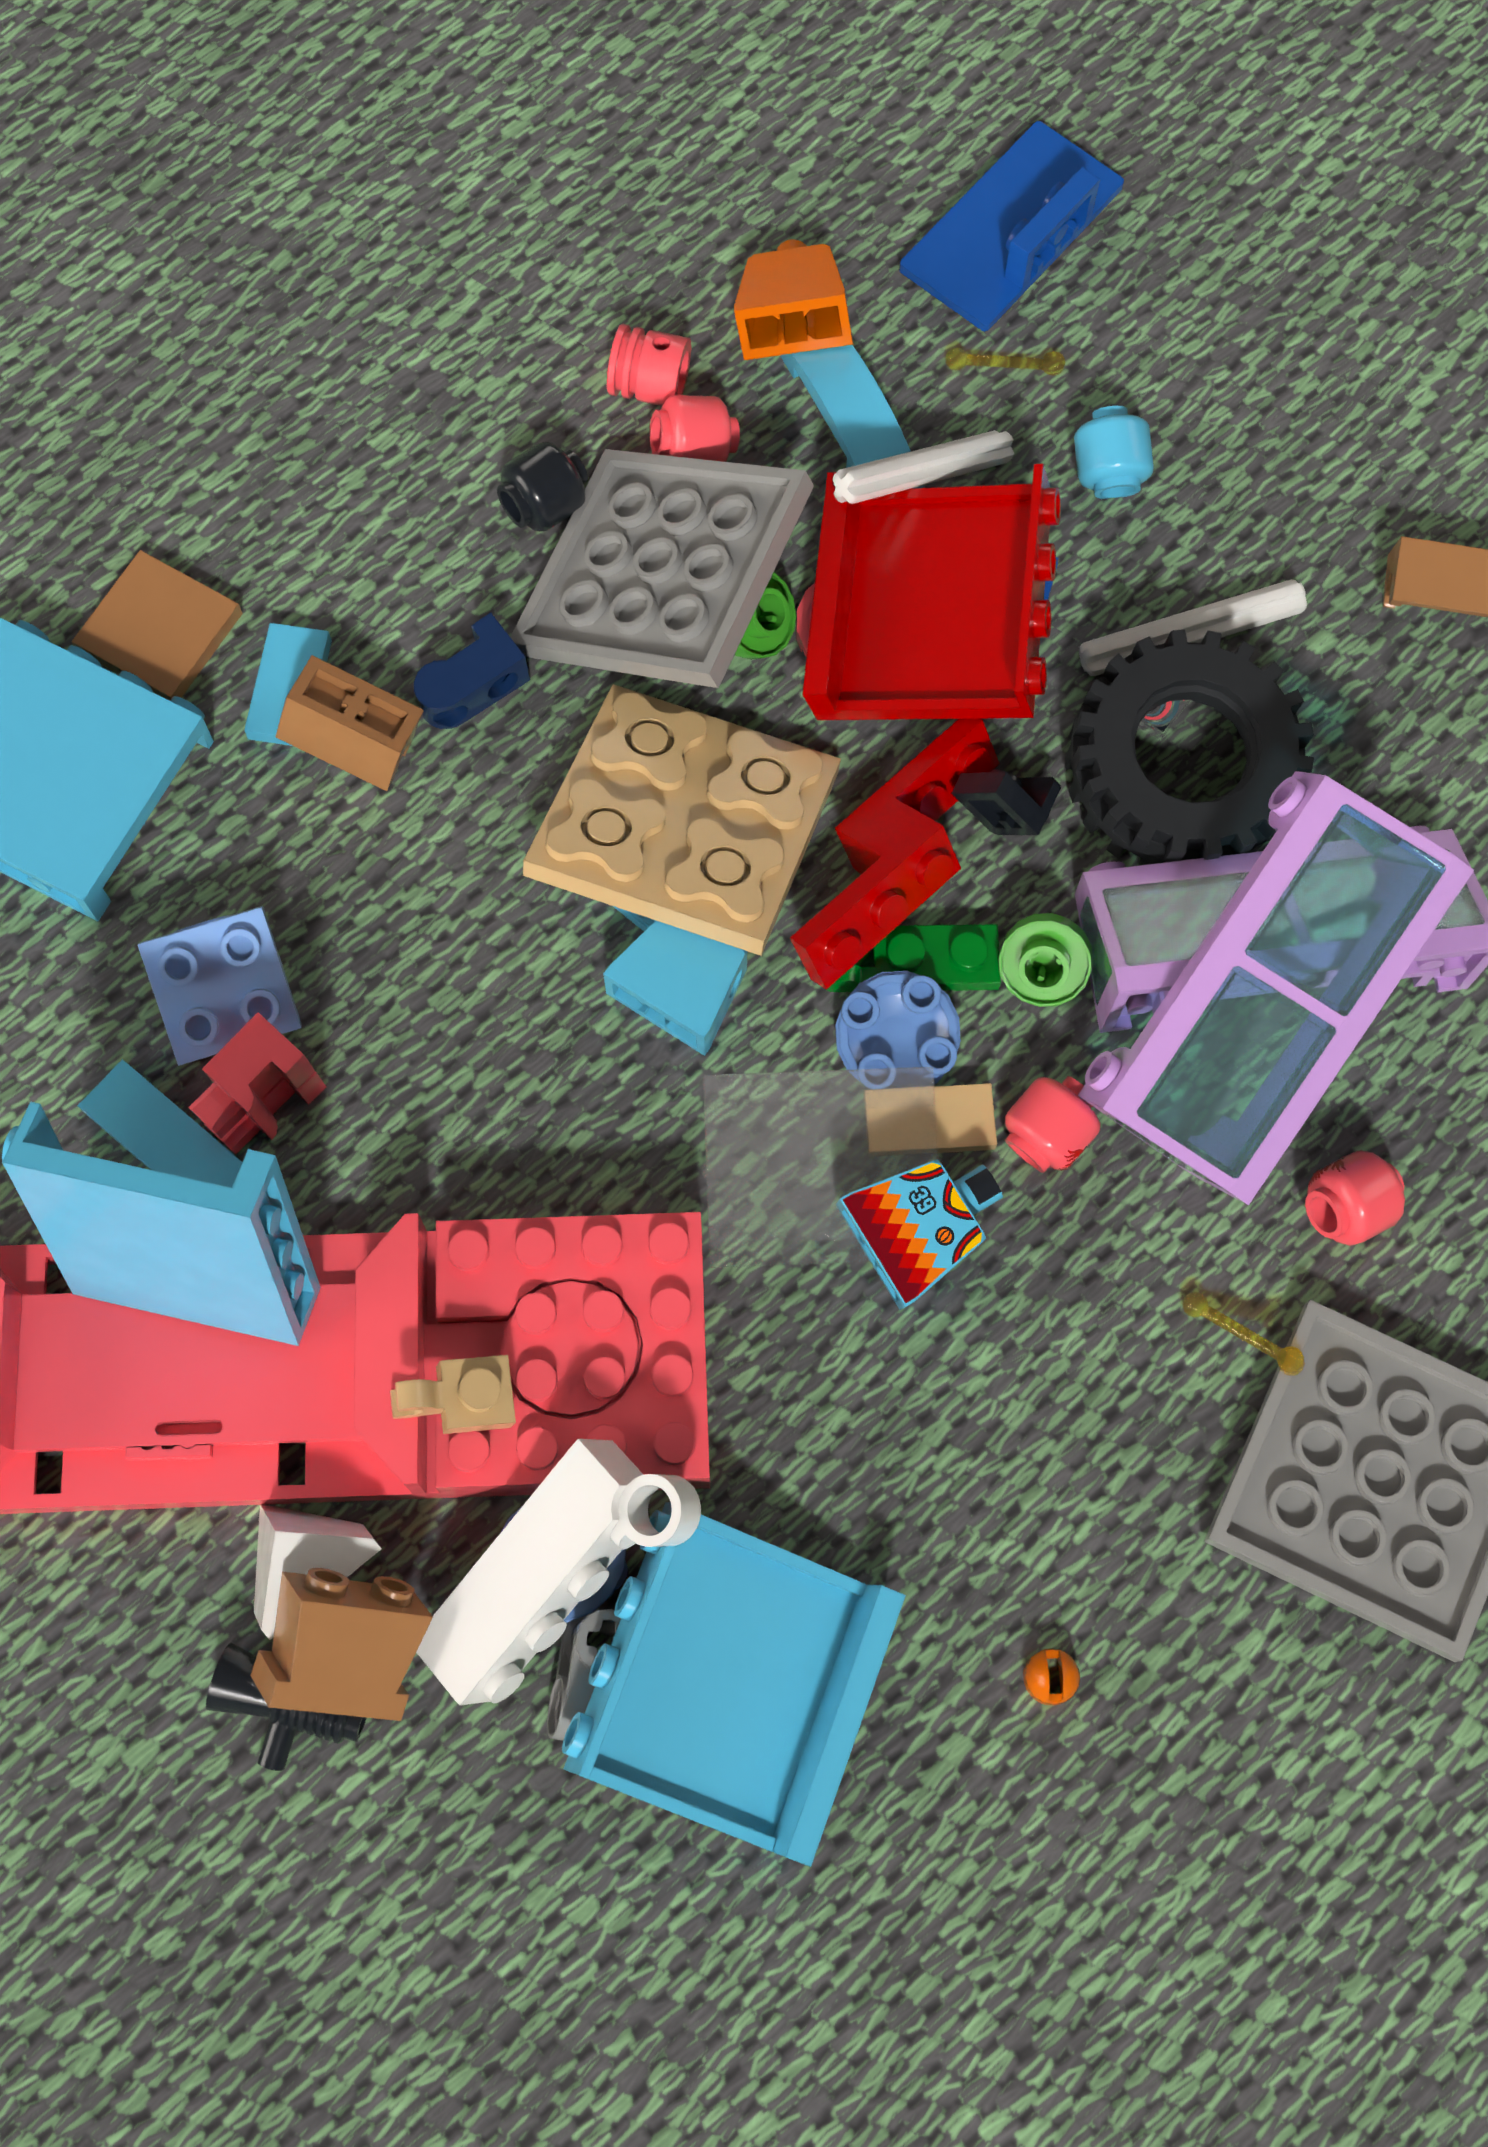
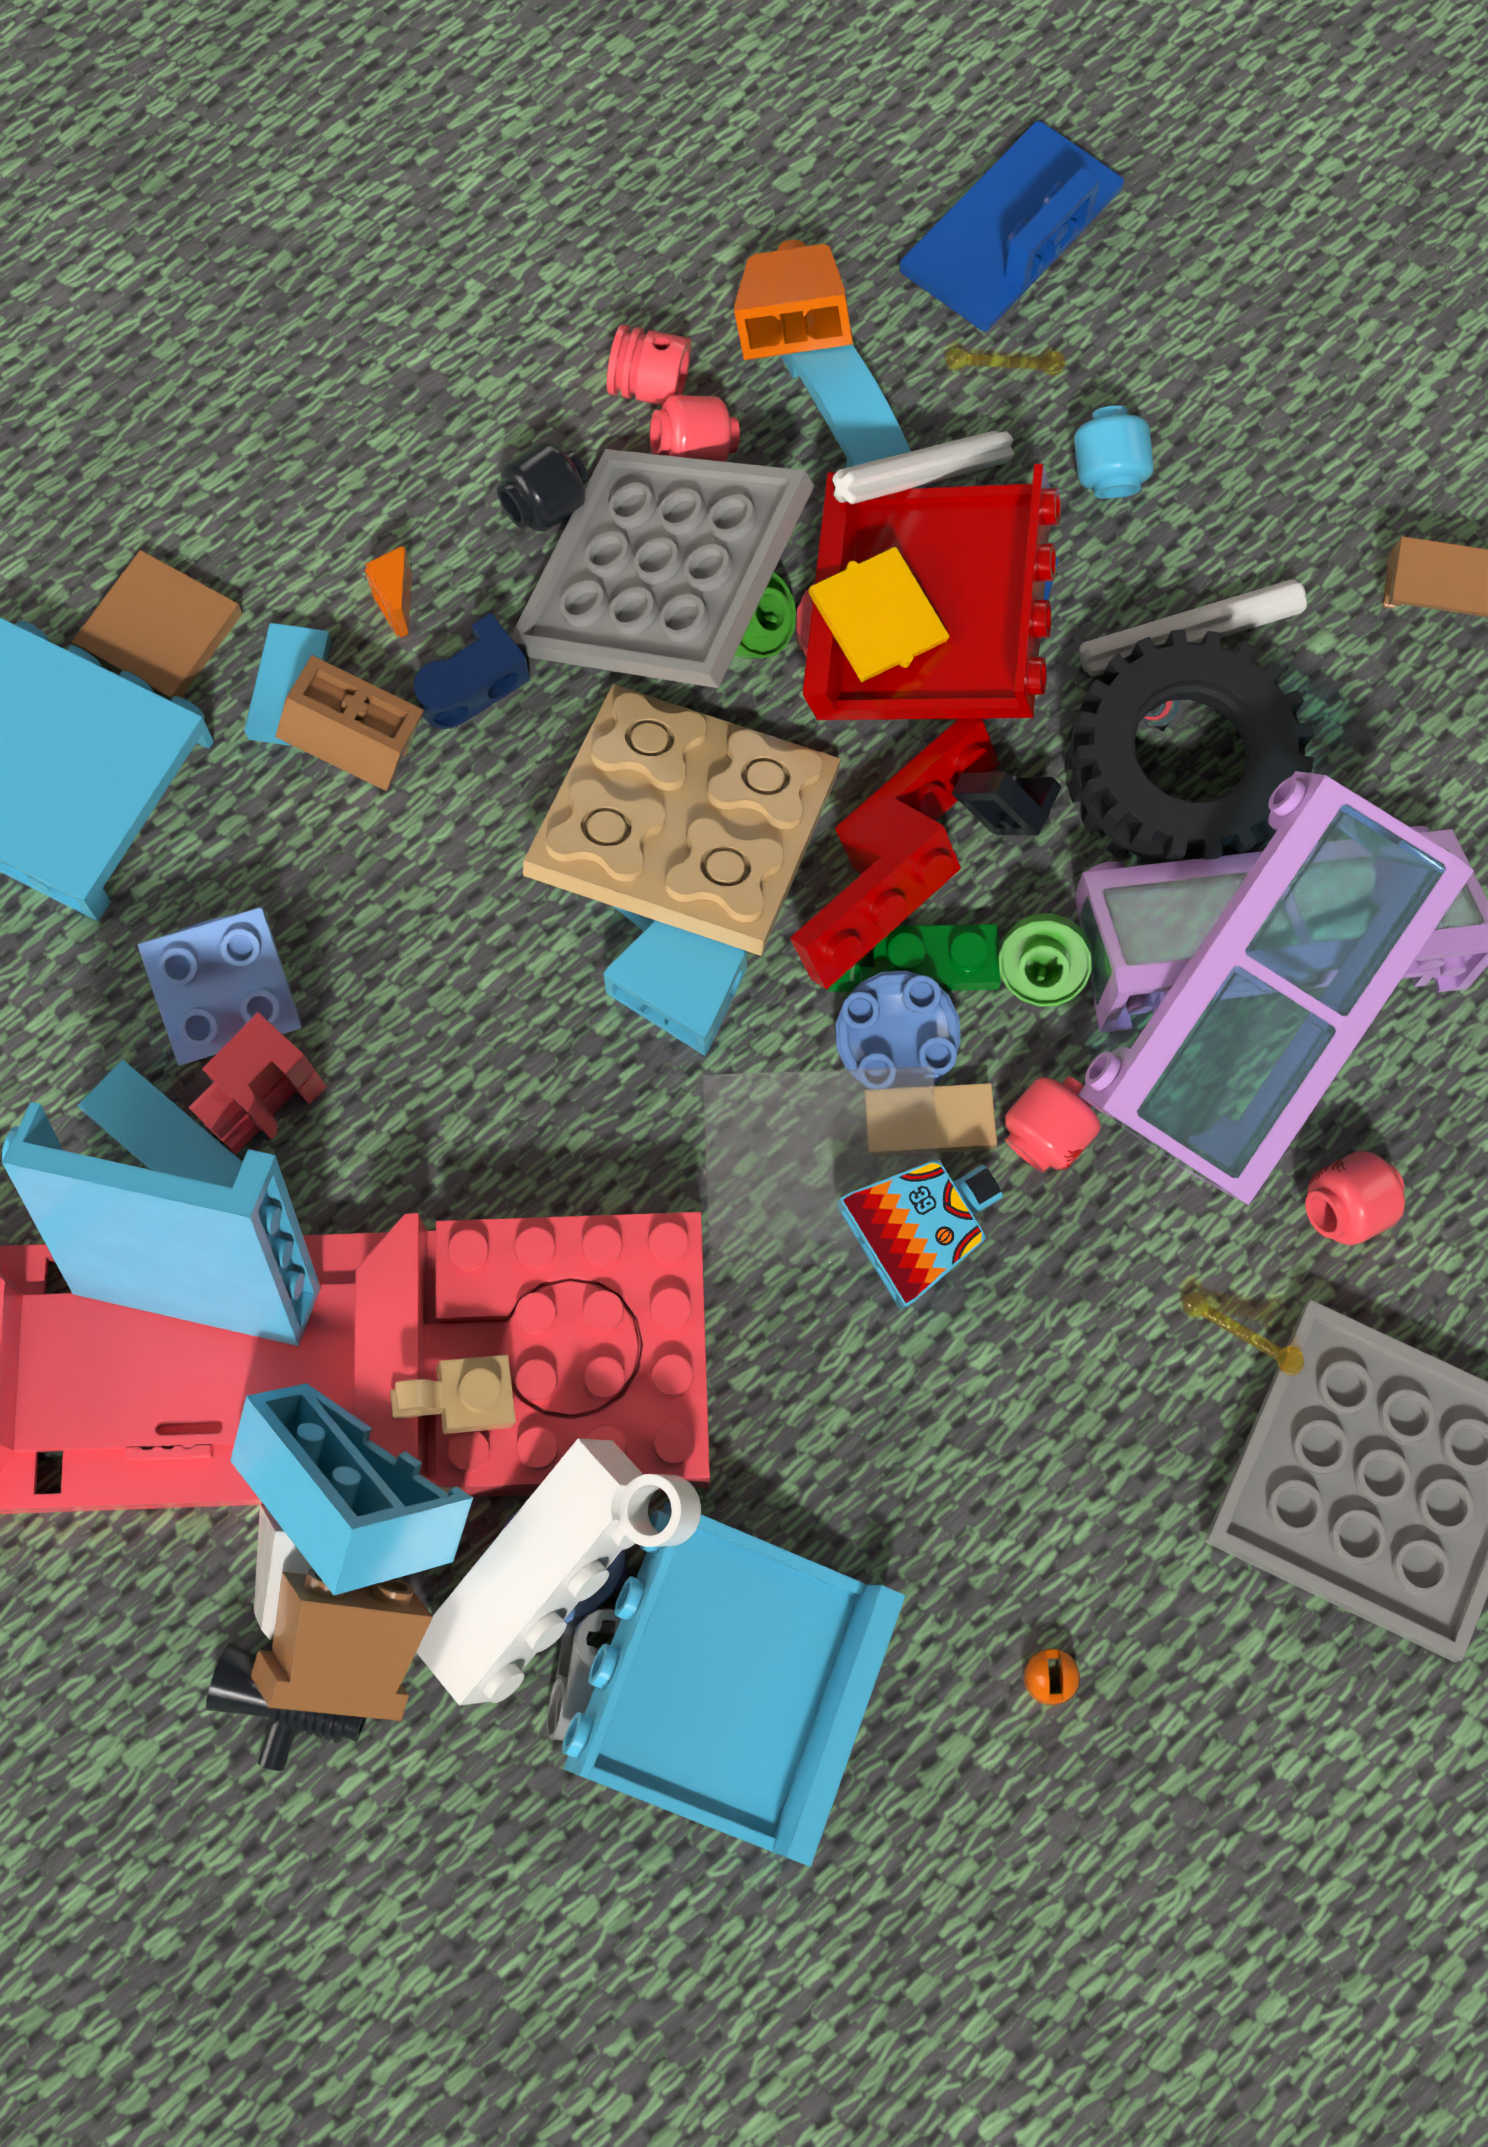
(341, 1495): none -> medium azure wedge
(391, 588): none -> orange slope
(878, 614): none -> yellow piece

